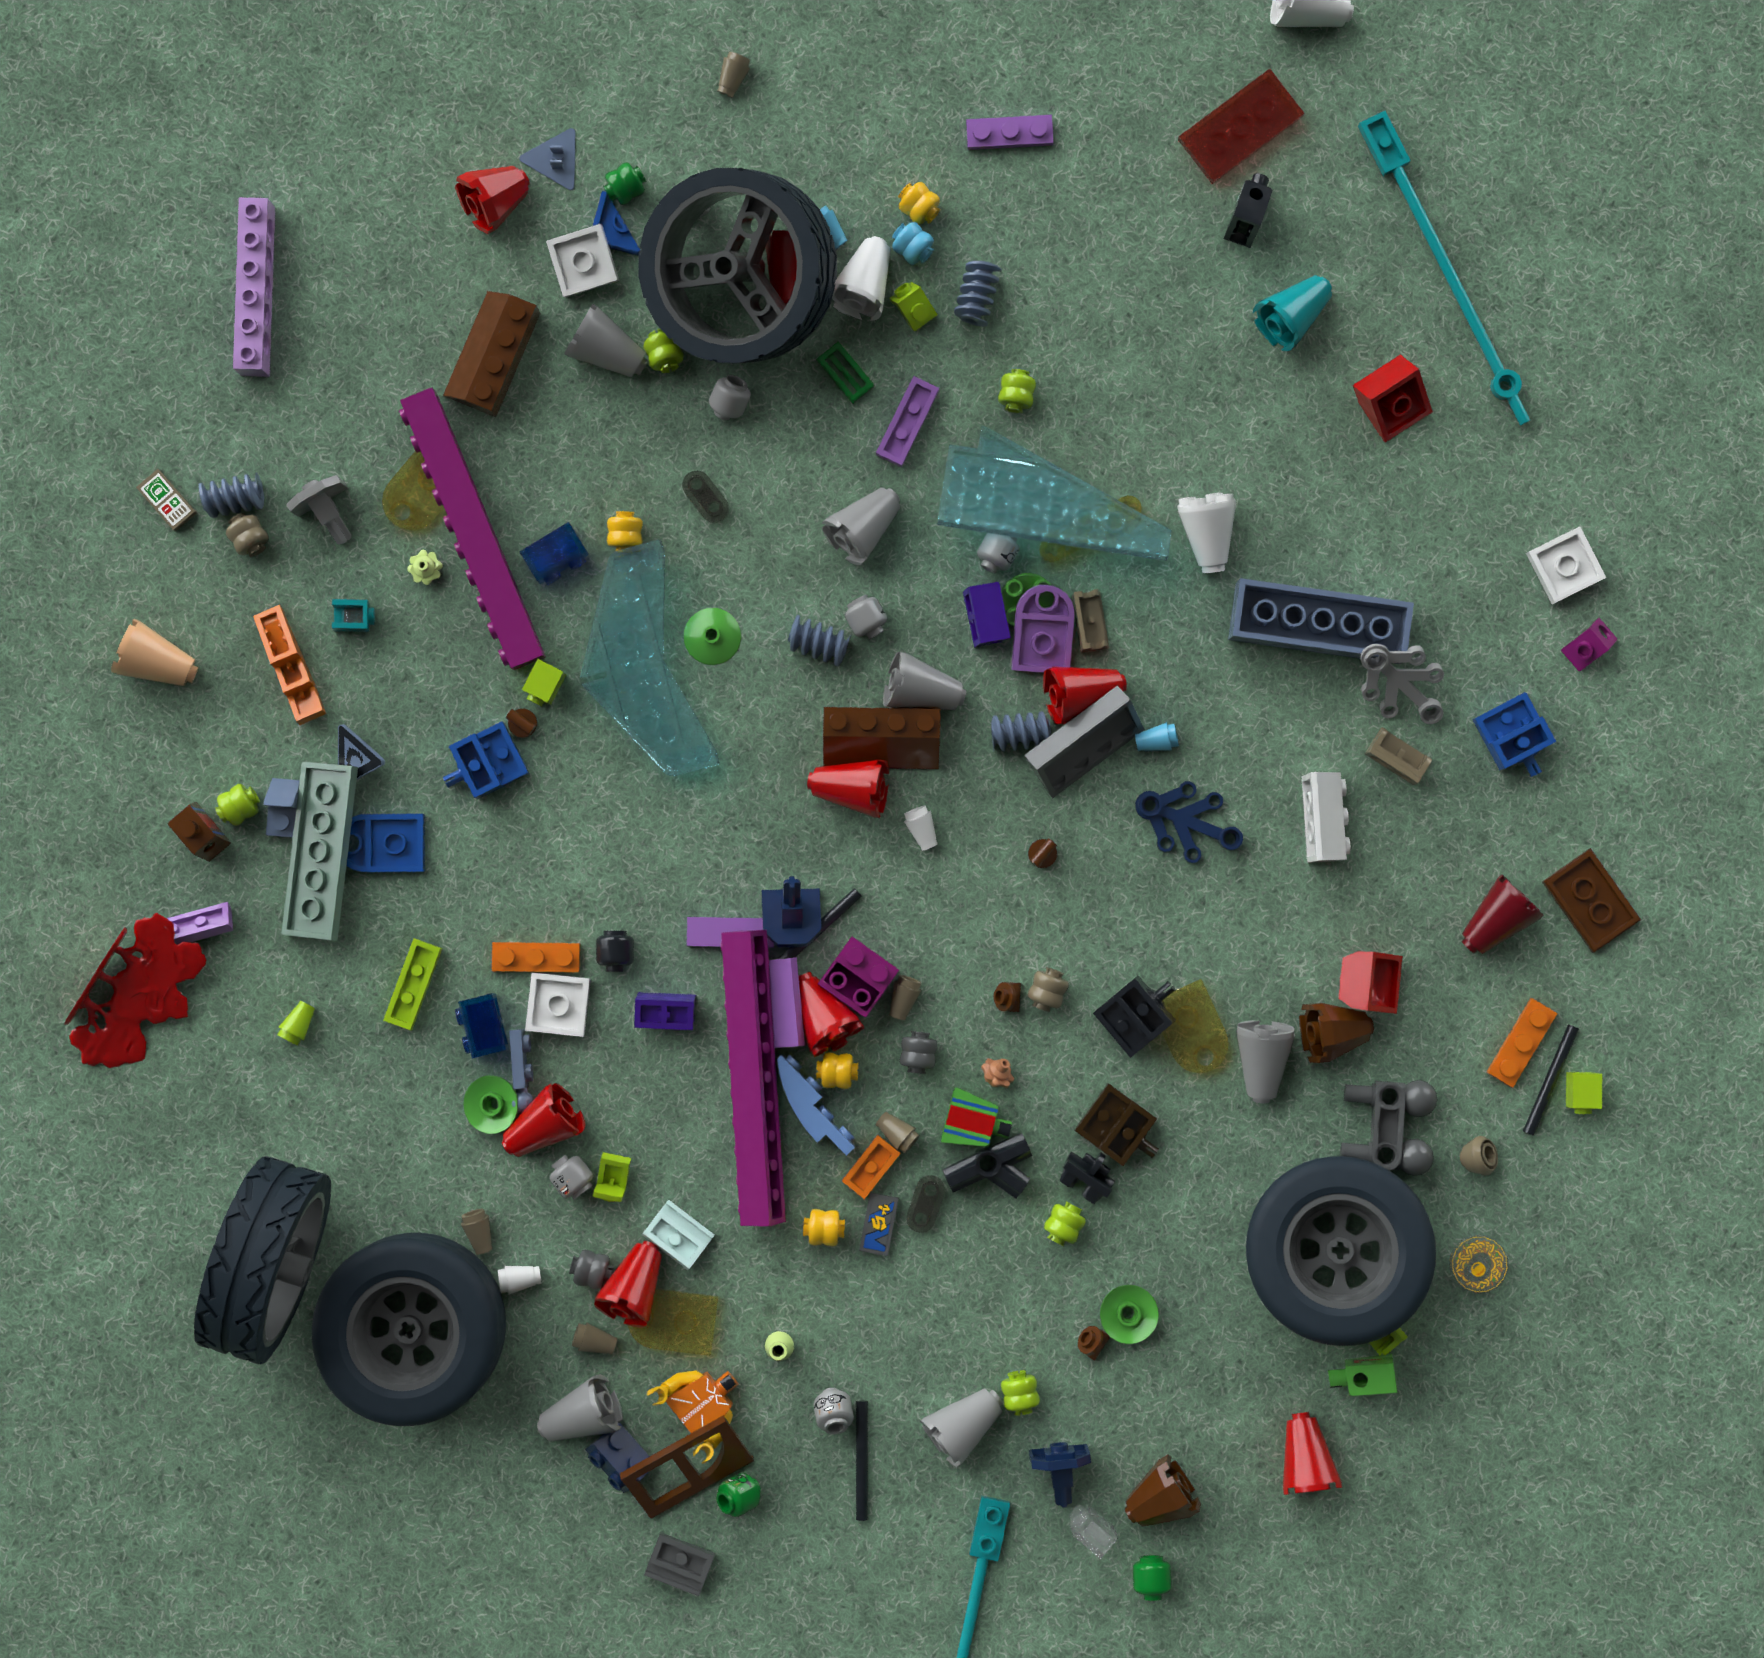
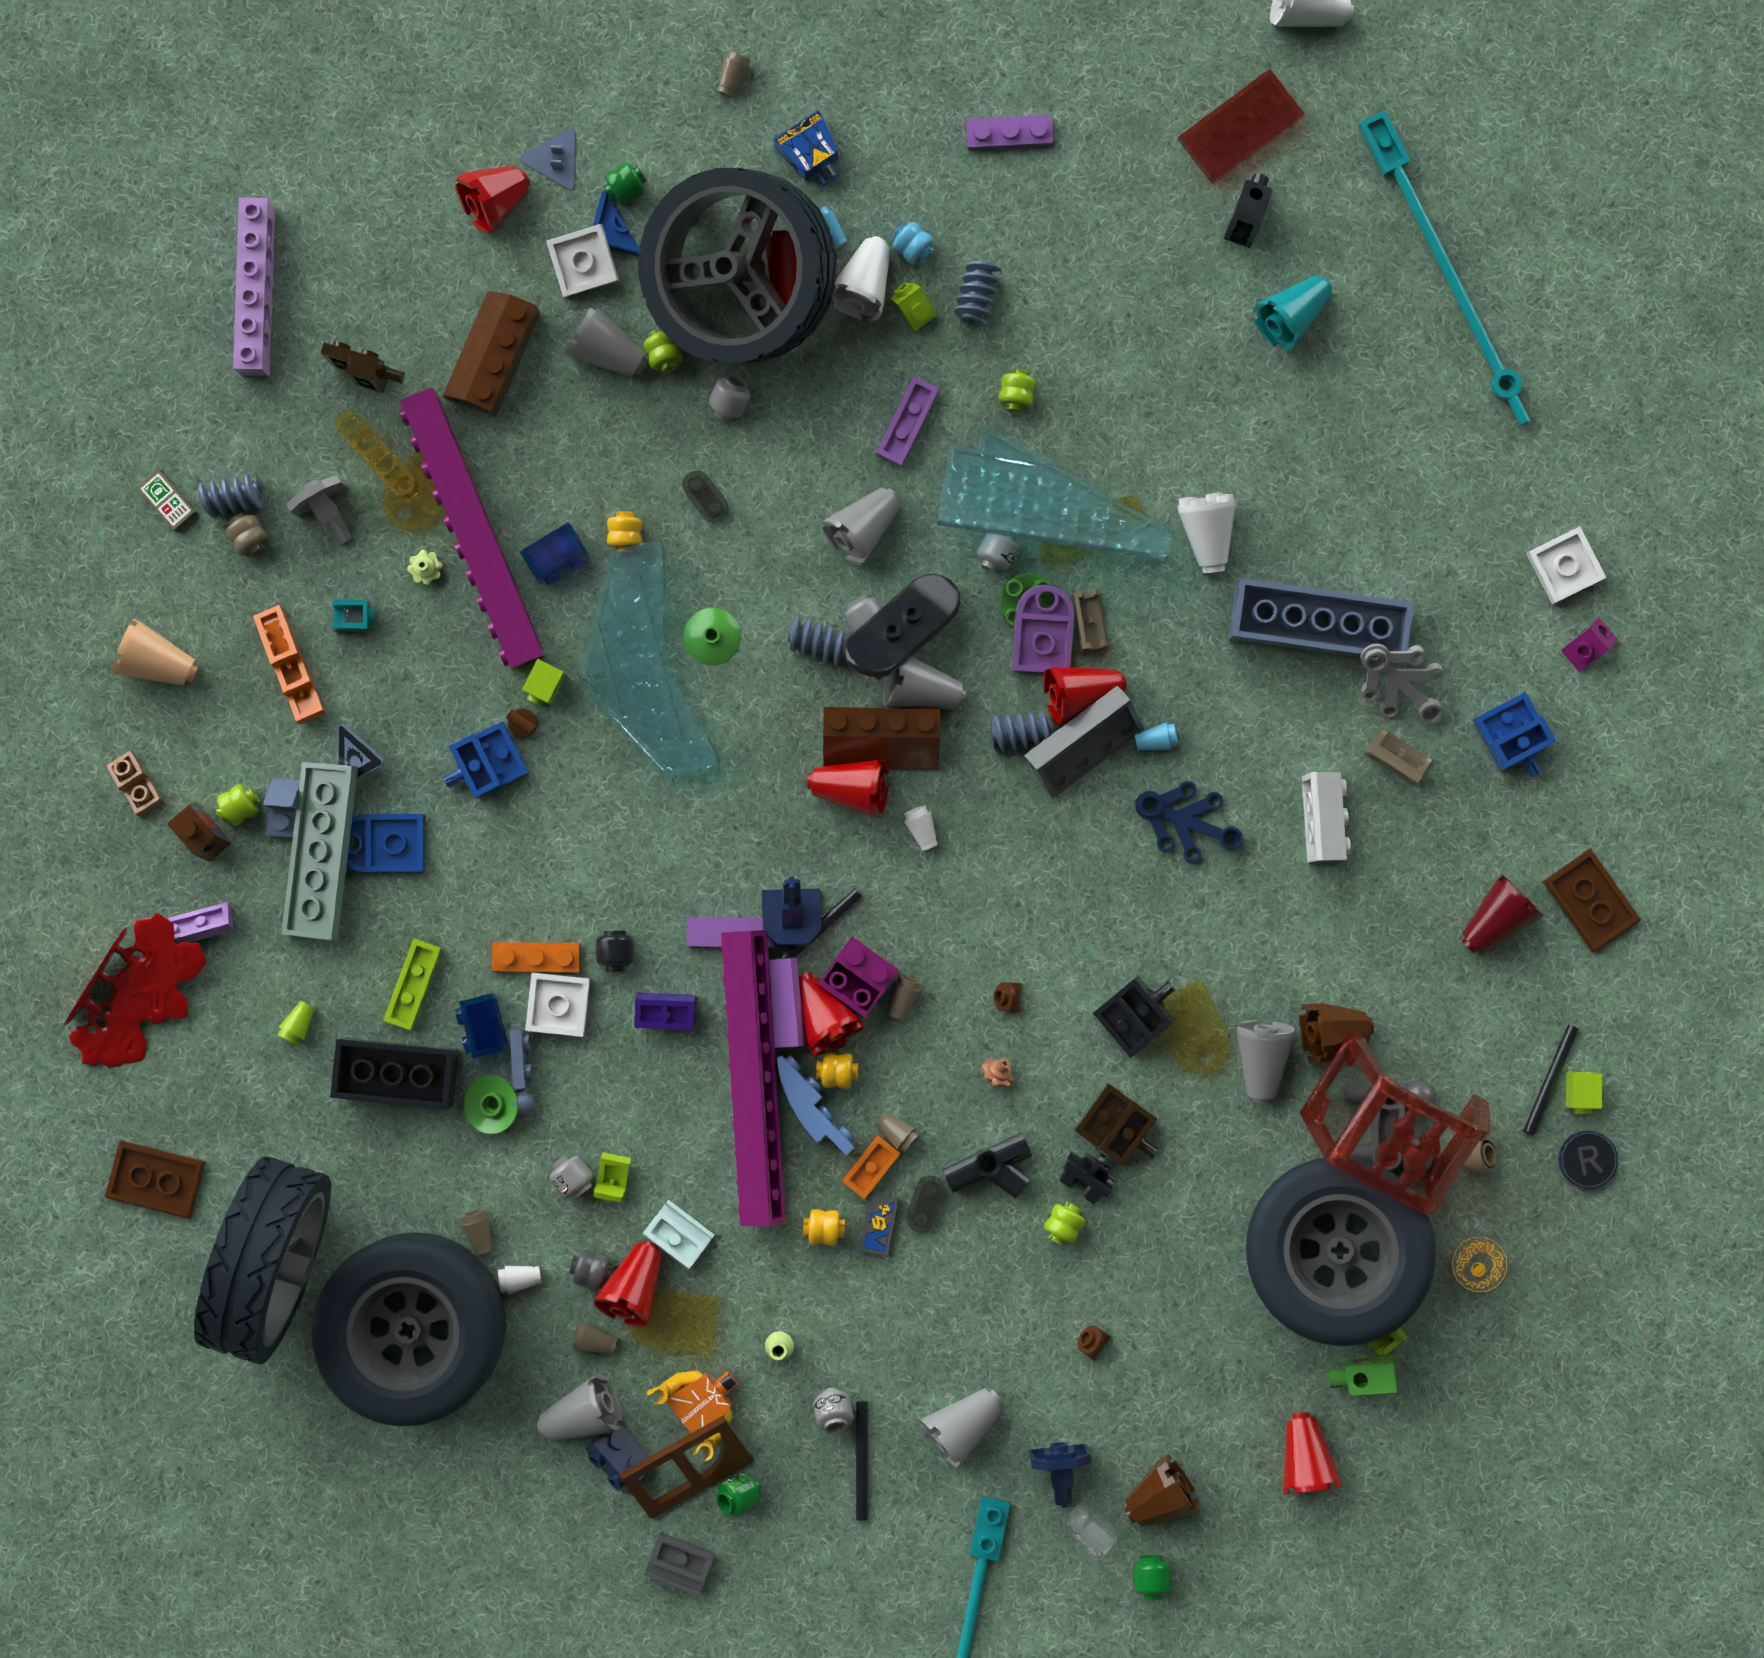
(135, 784): none -> medium nougat slope
(155, 1179): none -> reddish brown tile
(362, 368): none -> dark brown plate
(377, 453): none -> clear yellow beam
(394, 1073): none -> black brick
(544, 1122): red cone -> none
(809, 148): none -> blue torso
(860, 391): green tile -> none
(902, 626): none -> black piece
(918, 1052): dark grey piece -> none
(919, 203): yellow piece -> none
(972, 1120): torso -> none
(986, 614): dark purple hinge -> none
(1020, 1392): lime piece -> none
(1042, 853): reddish brown plate -> none
(1048, 989): dark tan piece -> none
(1131, 1329): bright green dish -> none
(1371, 981): red brick -> none
(1393, 397): red slope -> none
(1471, 1125): none -> clear red windscreen
(1521, 1042): orange plate -> none
(1588, 1159): none -> black tile

